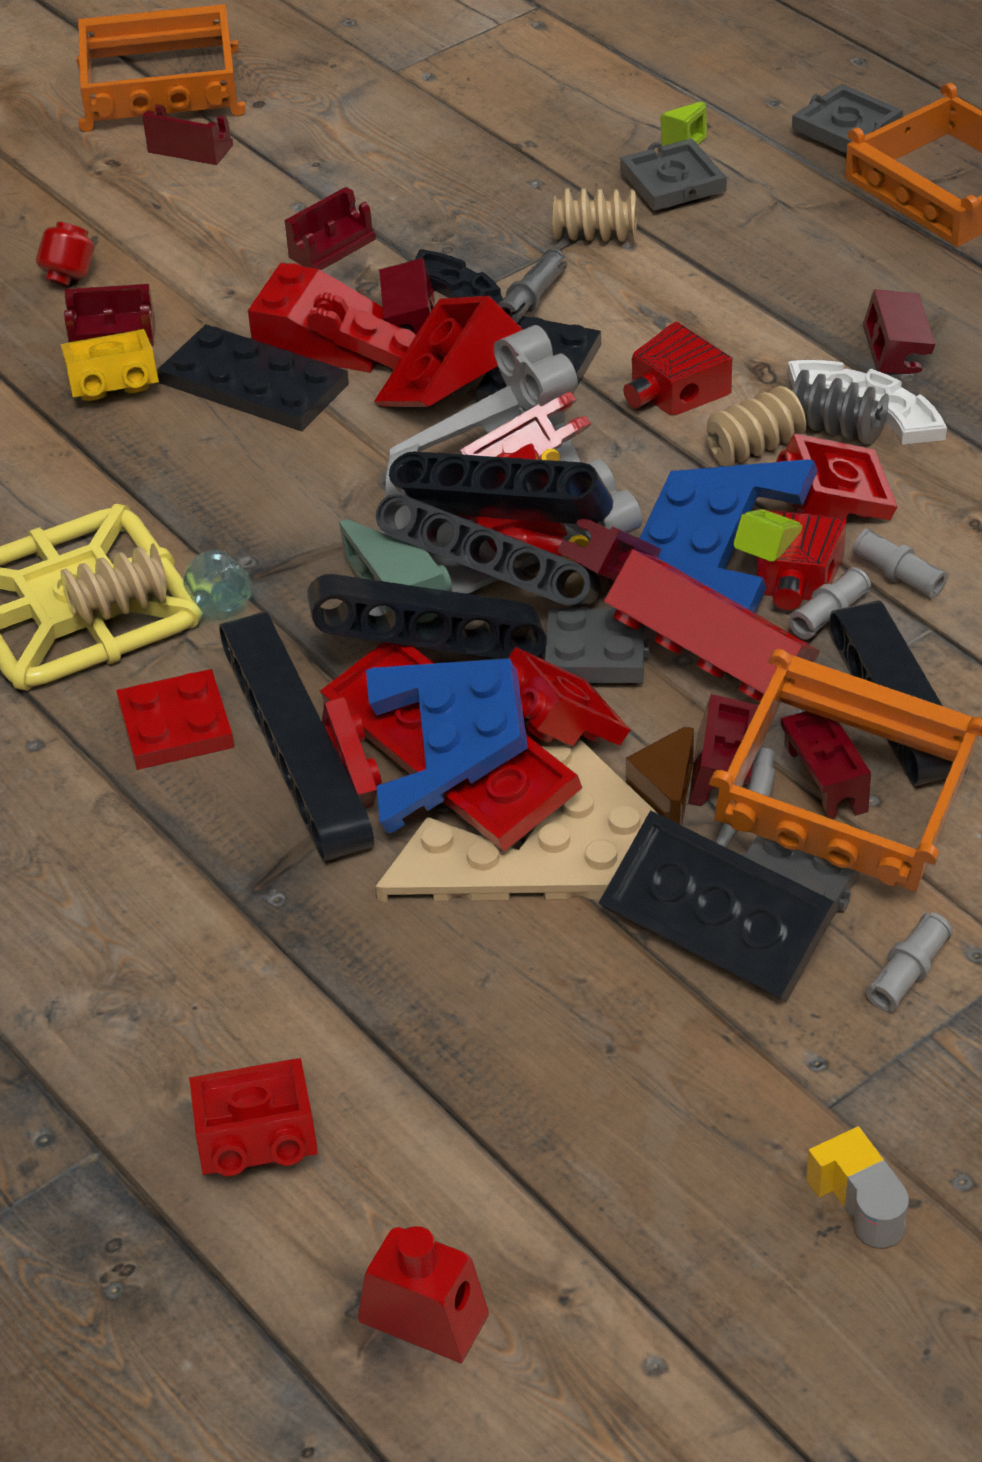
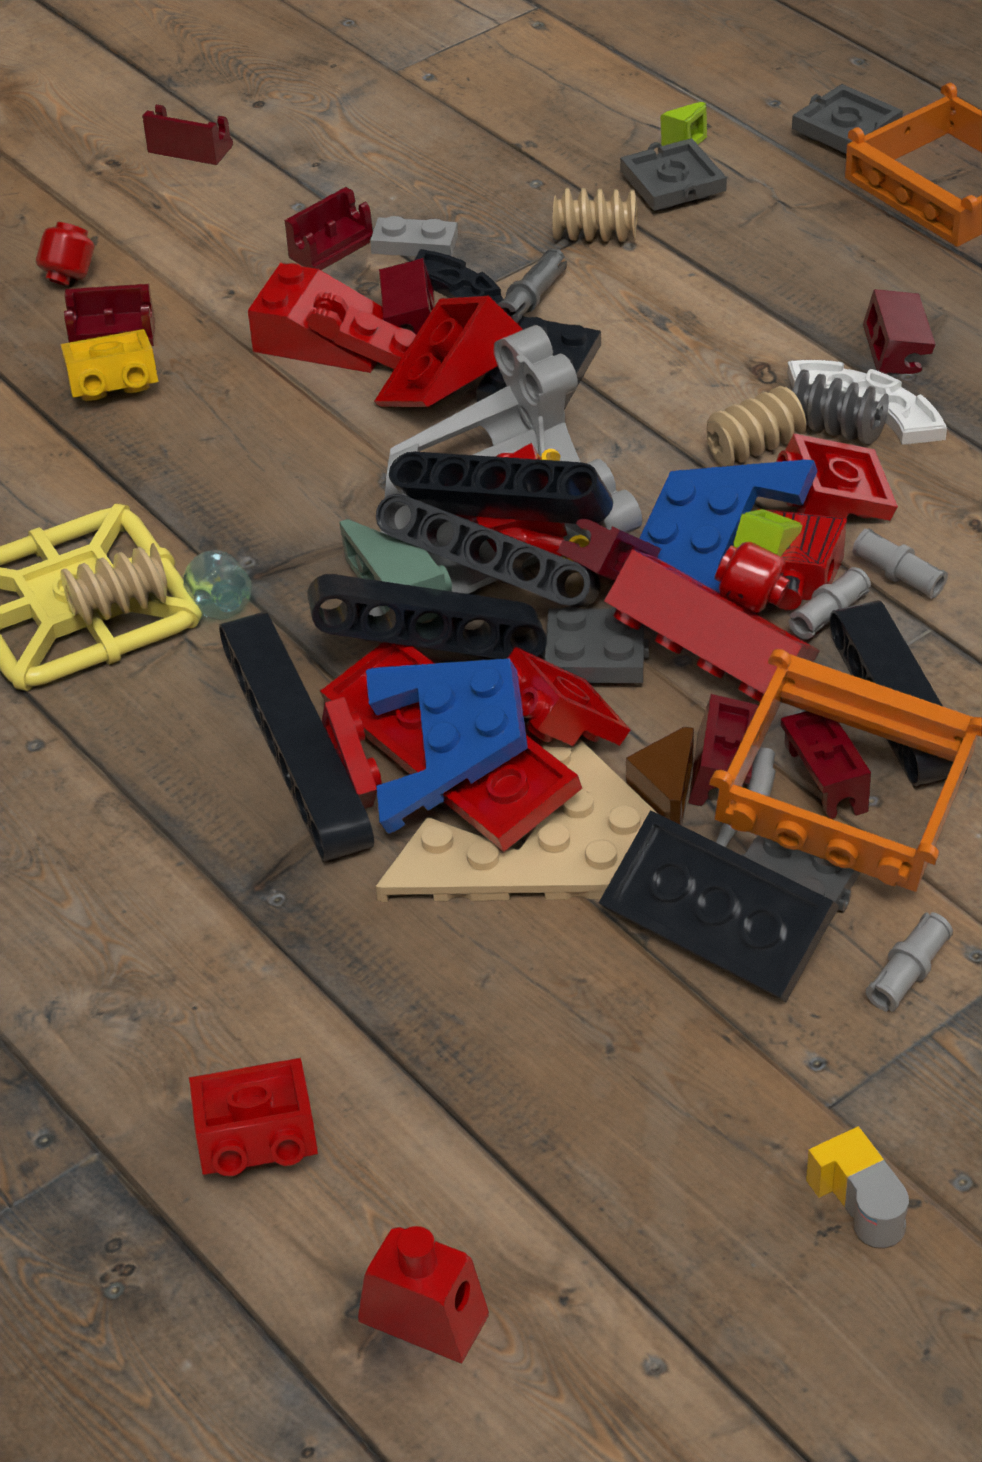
(156, 33): orange window -> none
(174, 719): red plate -> none
(253, 377): black plate -> none
(408, 236): none -> light grey plate
(529, 428): hinge -> none
(678, 372): red torso -> none
(752, 577): none -> red head

